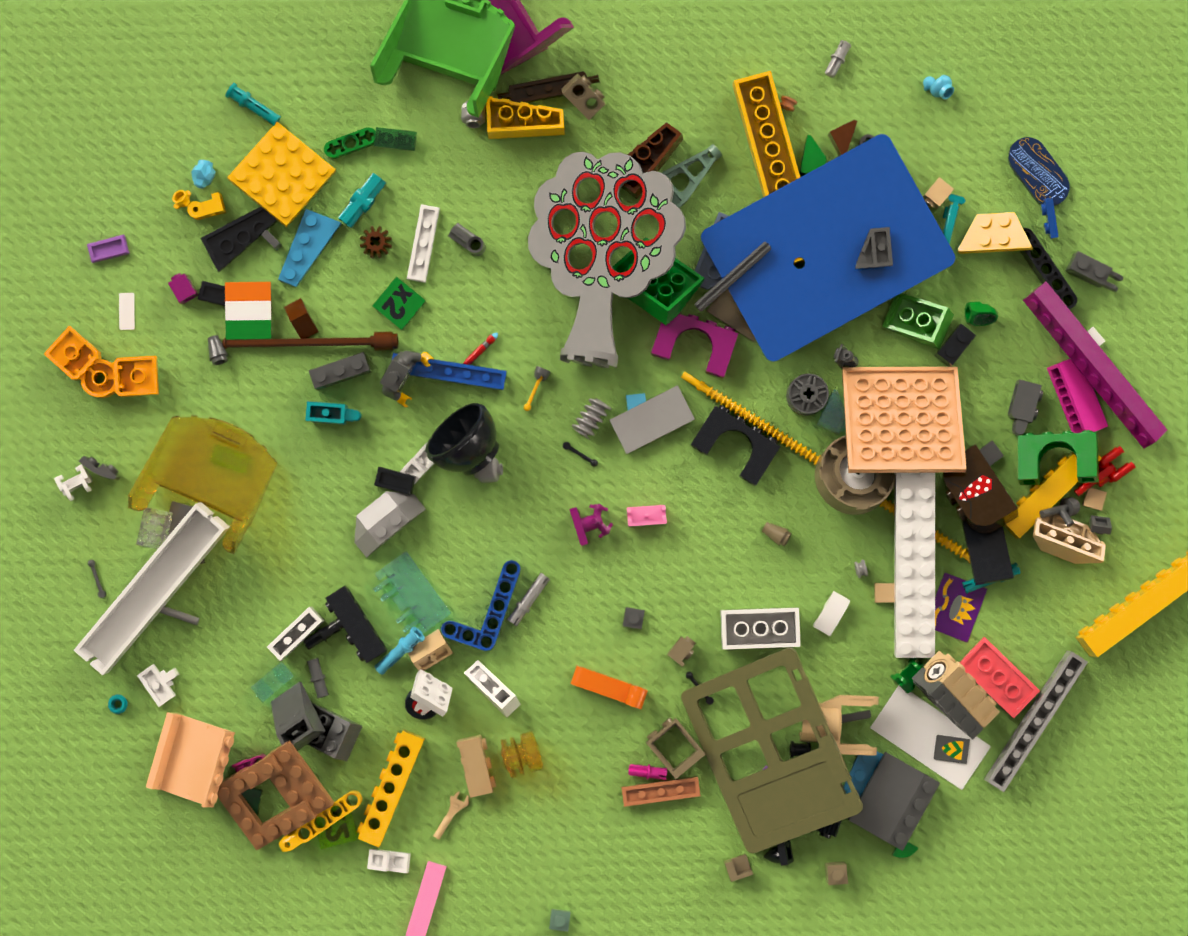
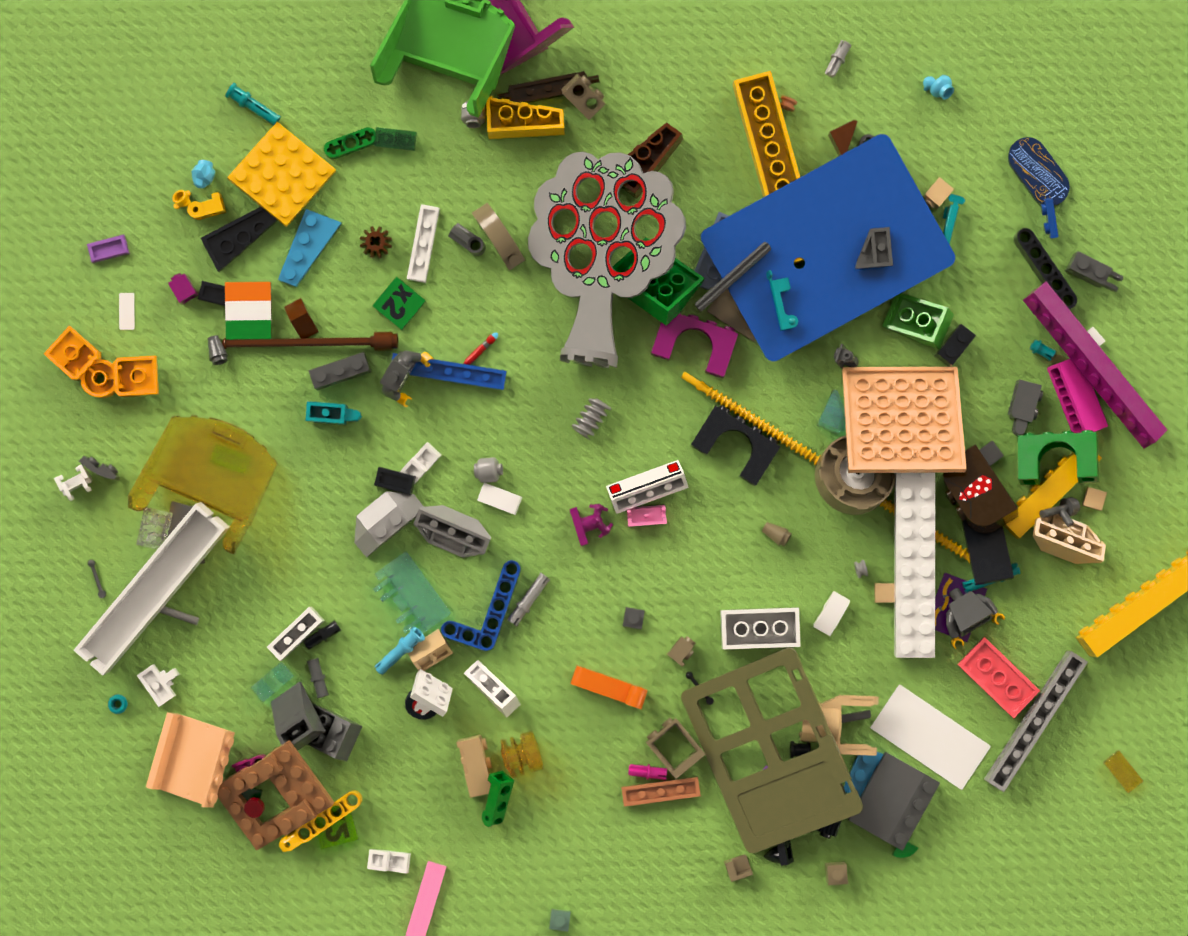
(254, 807): none -> dark red tile
(271, 239): dark grey tile -> none
(356, 624): black brick -> none
(362, 200): teal piece -> none
(376, 835): yellow brick -> none
(452, 531): none -> light grey wedge
(455, 806): tan piece -> none
(464, 440): black piece -> none
(497, 798): none -> green leg
(498, 236): none -> dark tan arch
(499, 498): none -> white slope
(541, 375): hinge -> none
(566, 445): black hinge -> none
(635, 400): medium azure tile -> none
(647, 486): none -> white brick
(652, 419): light grey tile -> none
(681, 198): sand green plate -> none
(778, 286): none -> teal piece
(799, 402): dark grey wheel -> none
(812, 156): green slope -> none
(905, 679): green piece -> none
(951, 749): dark grey sticker -> none
(956, 694): piece -> none
(969, 613): none -> dark grey torso
(980, 314): green rock -> none
(995, 234): yellow wing -> none
(1043, 350): none -> teal pin
(1100, 525): dark grey plate -> none
(1107, 471): red plant -> none
(1123, 771): none -> clear yellow tile

